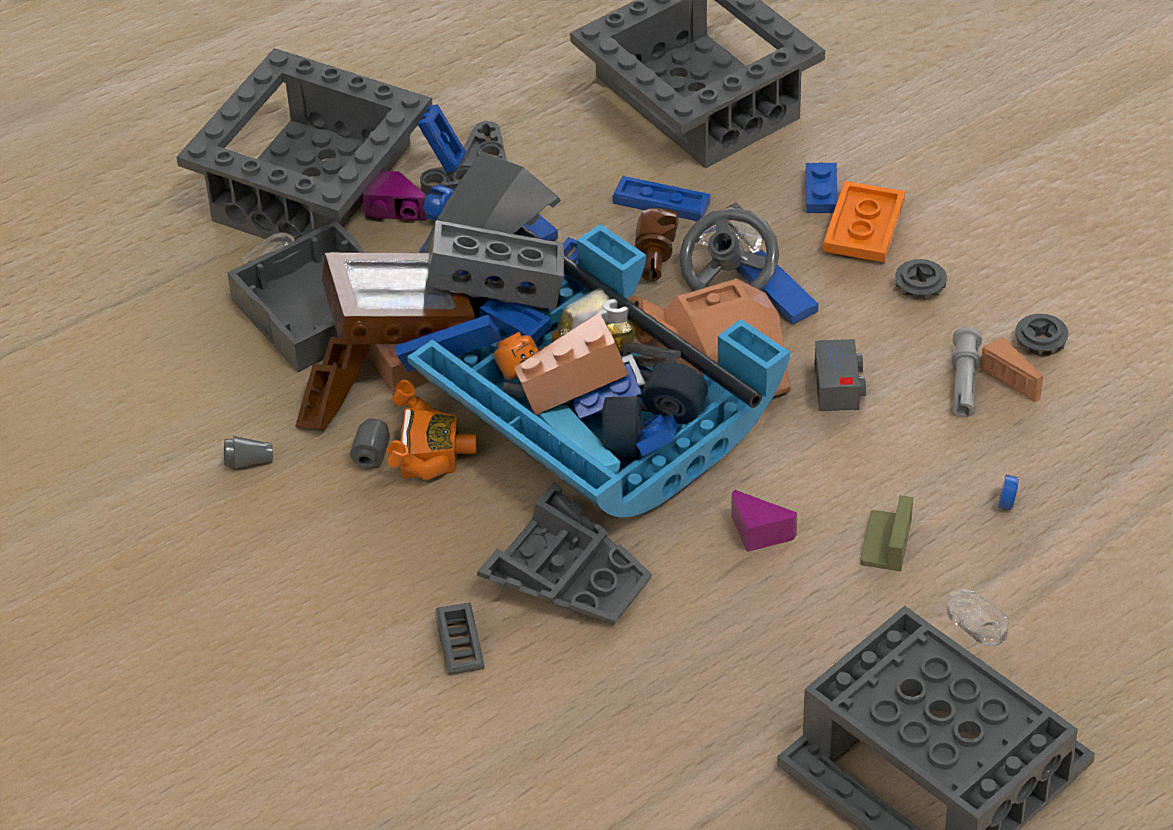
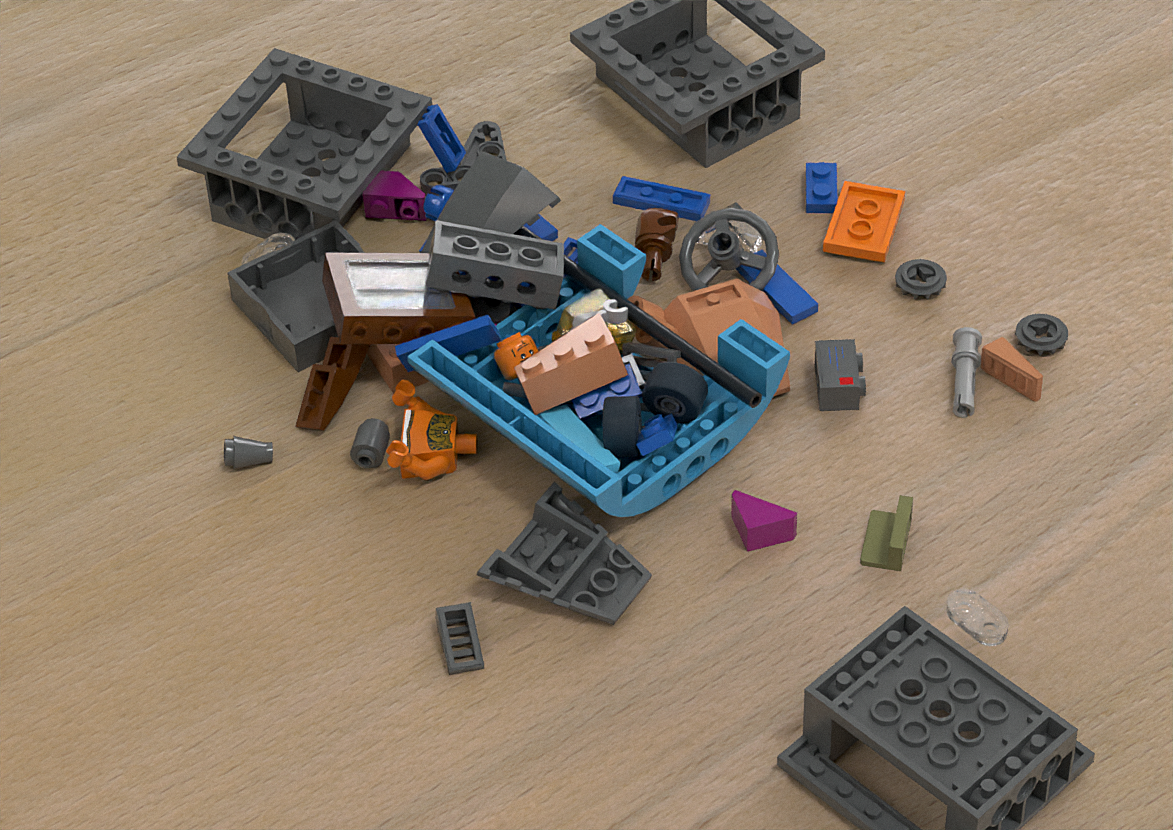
(516, 318): blue tile -> none
(1008, 492): blue tile -> none

